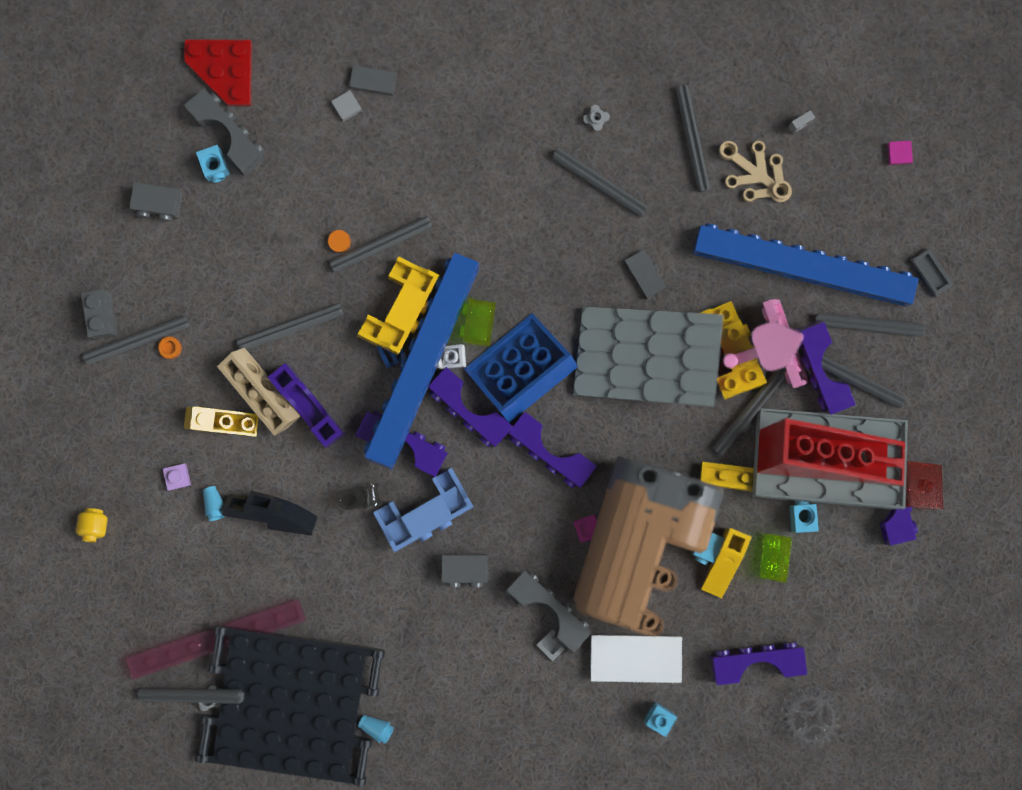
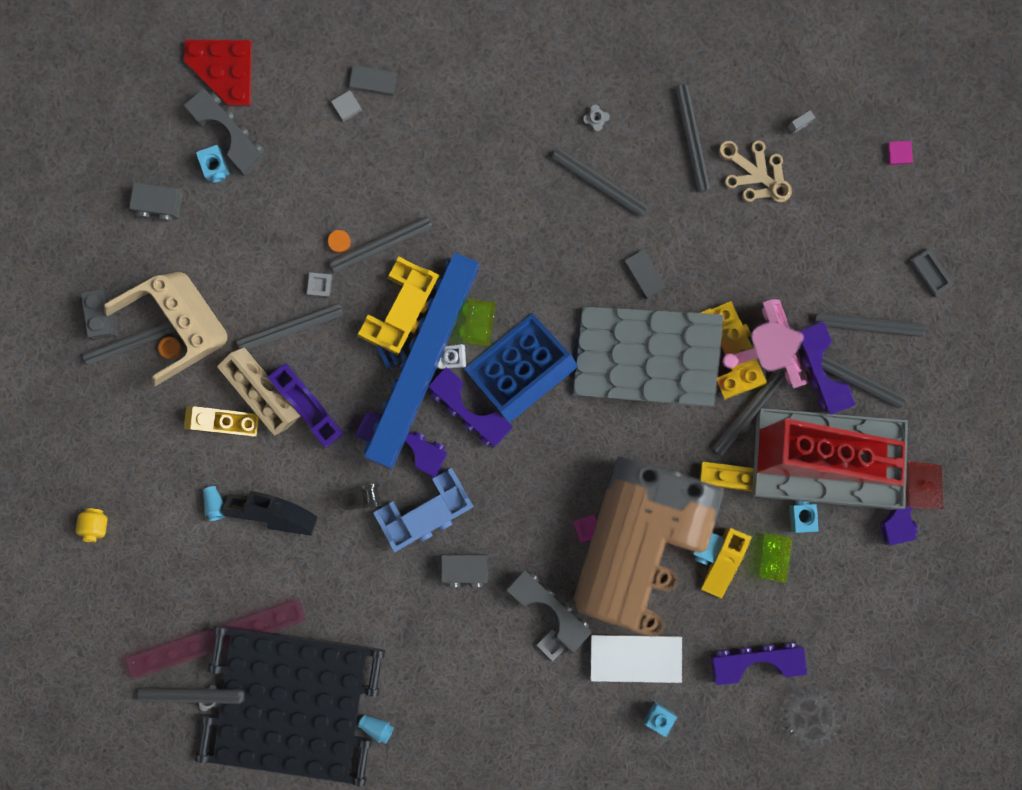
(176, 477): lavender plate -> none
(186, 313): none -> tan windscreen
(319, 284): none -> light grey tile
(574, 468): dark purple arch -> none
(805, 265): blue brick -> none

